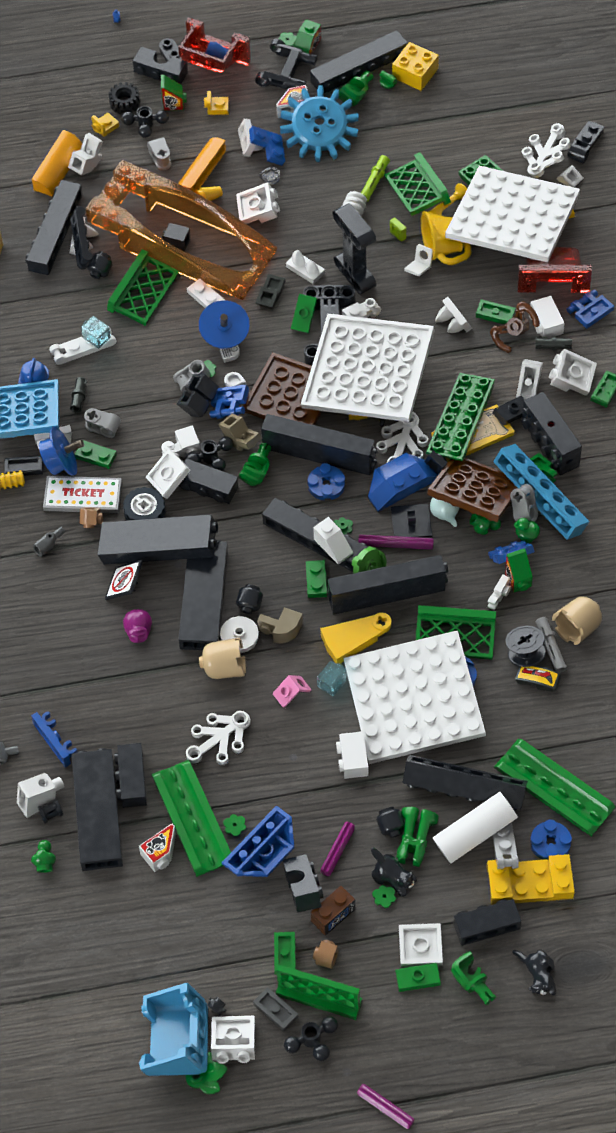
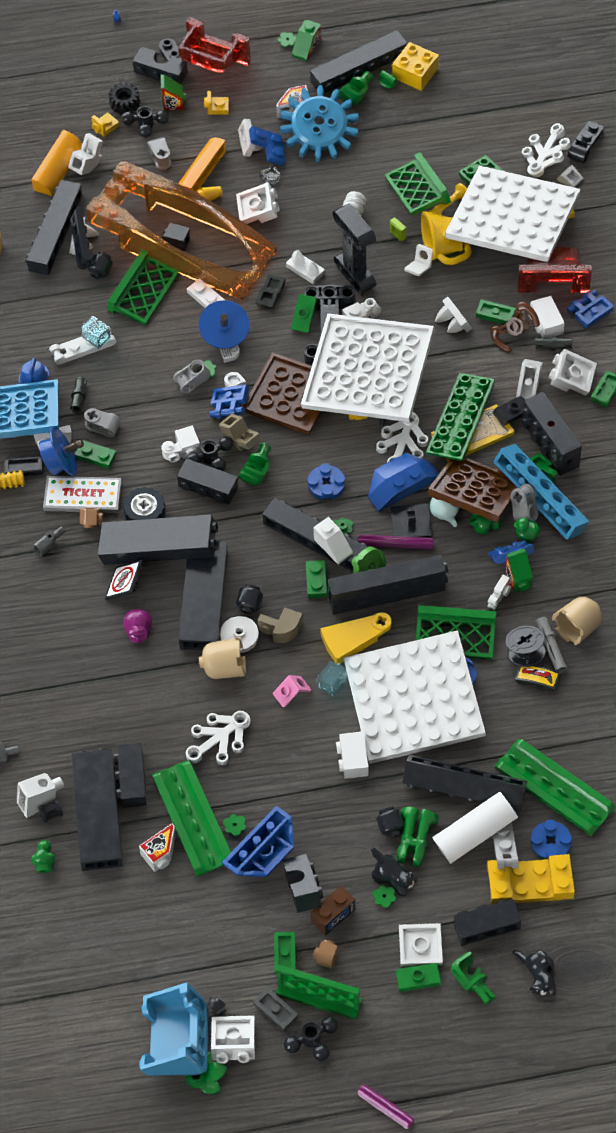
(53, 738): blue plate -> none
(168, 473): white tile -> none
(202, 391): black piece -> none
(216, 50): blue cone -> none
(295, 56): black connector -> none
(319, 444): black brick -> none
(337, 848): magenta axle -> none
(377, 172): lime pin -> none
(435, 462): black plate -> none

